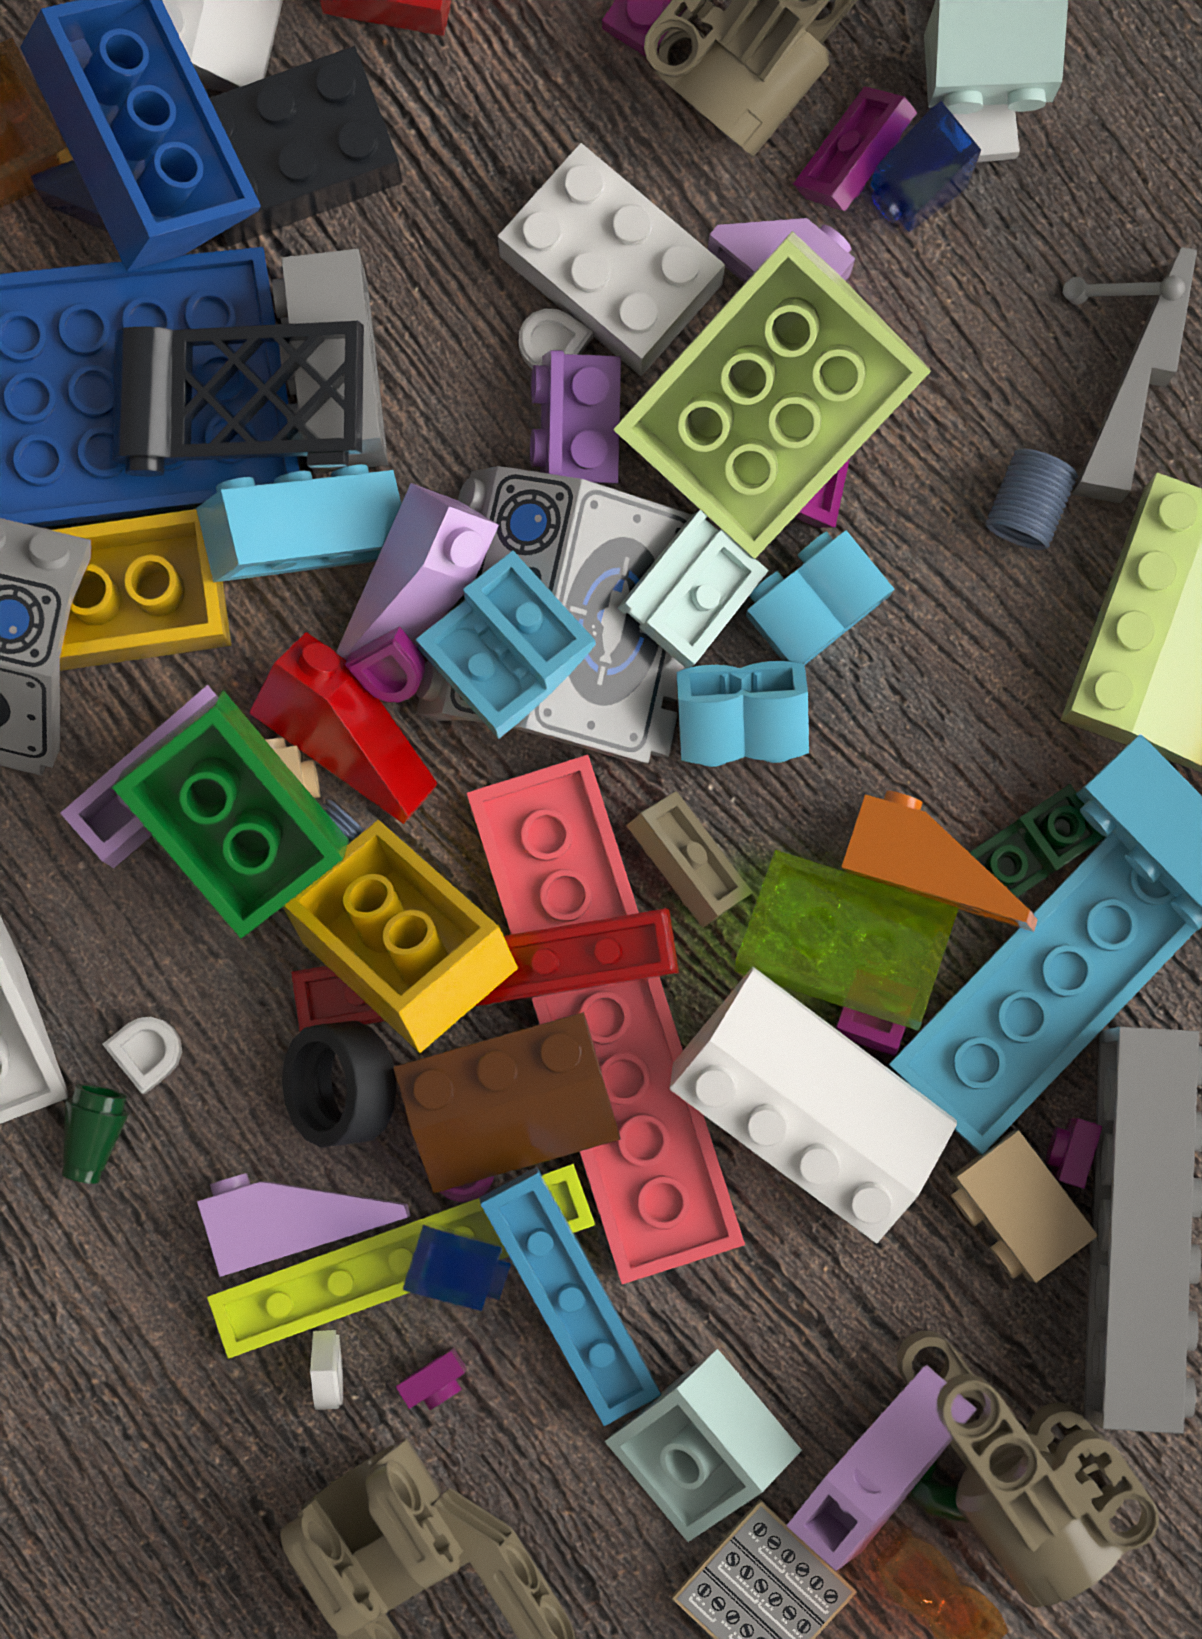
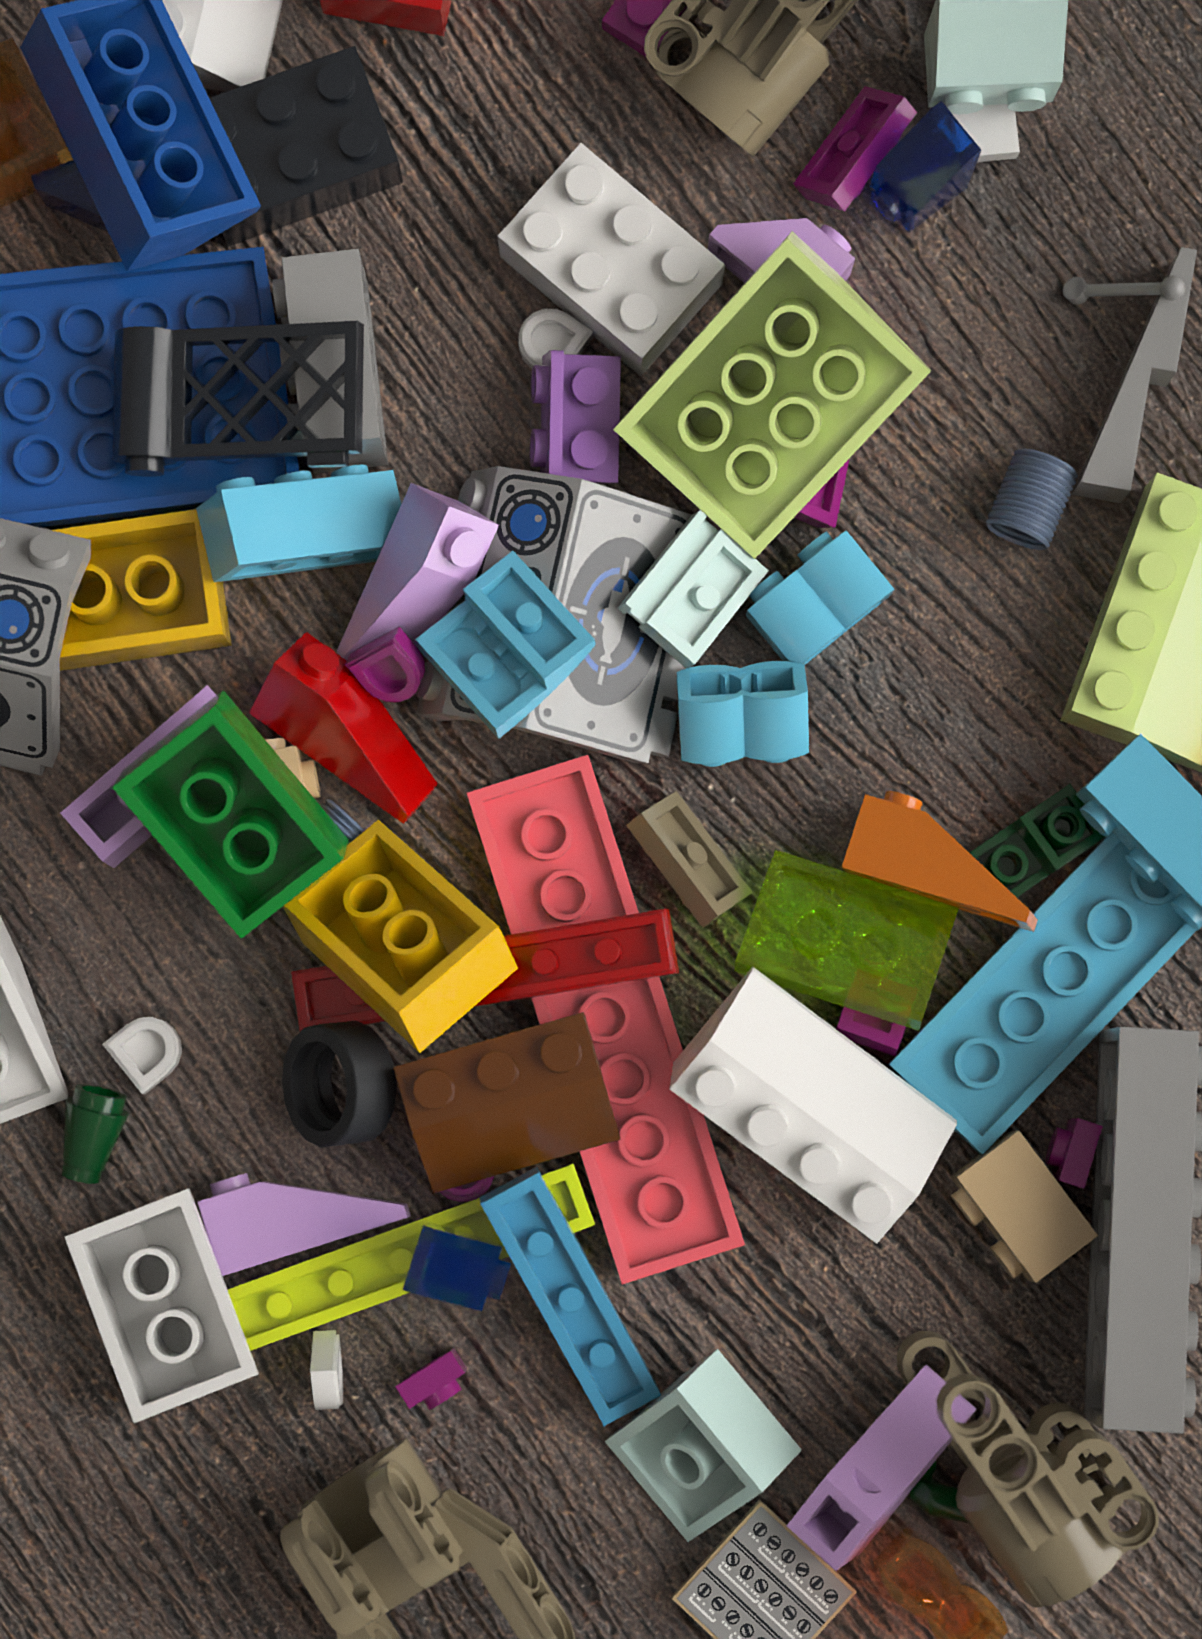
(161, 1305): none -> white slope

